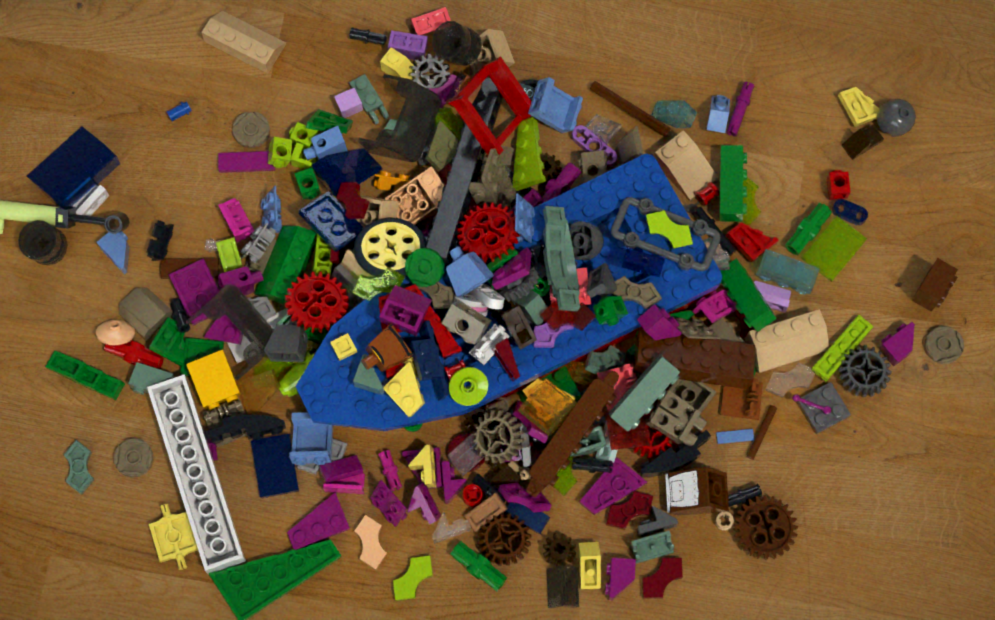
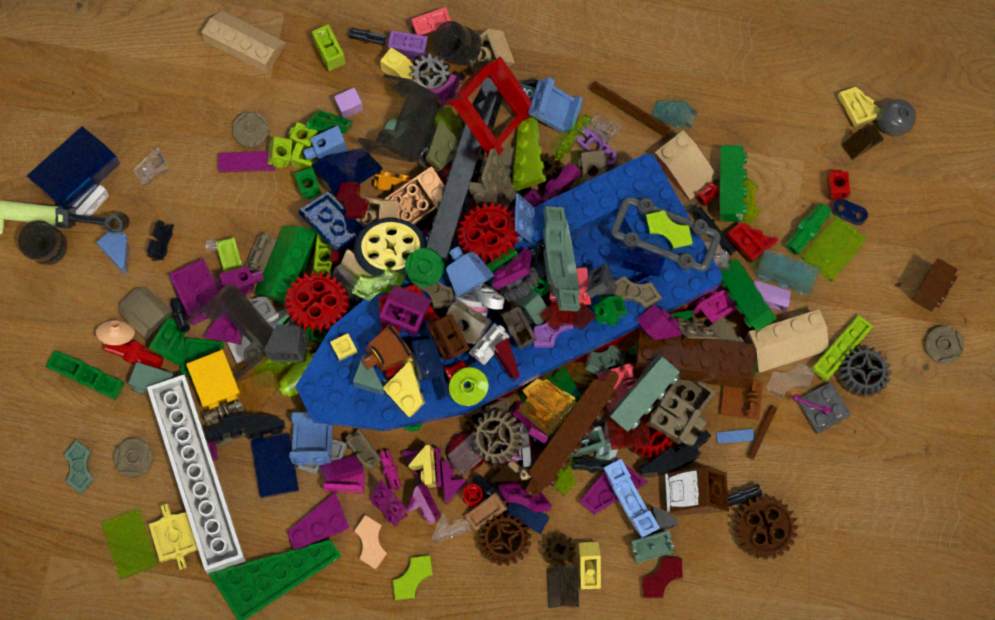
(129, 544): none -> clear neon green tile
(150, 166): none -> clear slope
(171, 265): reddish brown tile -> none
(179, 111): blue pin -> none
(236, 219): dark pink hinge -> none
(253, 248): light grey hinge -> none
(272, 207): medium blue hinge -> none
(328, 47): none -> lime brick
(366, 452): none -> dark tan hinge
(369, 98): sand green hinge -> none
(448, 337): none -> reddish brown brick
(478, 566): green piece -> none
(578, 129): none -> clear neon green tile
(586, 240): dark grey cylinder -> none
(621, 515): dark red tile -> none
(621, 576): magenta slope -> none
(629, 146): dark tan slope -> none
(630, 498): none -> light blue slope
(718, 113): medium blue slope -> none
(718, 521): tan bush -> none
(743, 101): magenta pin -> none
(899, 345): magenta slope -> none

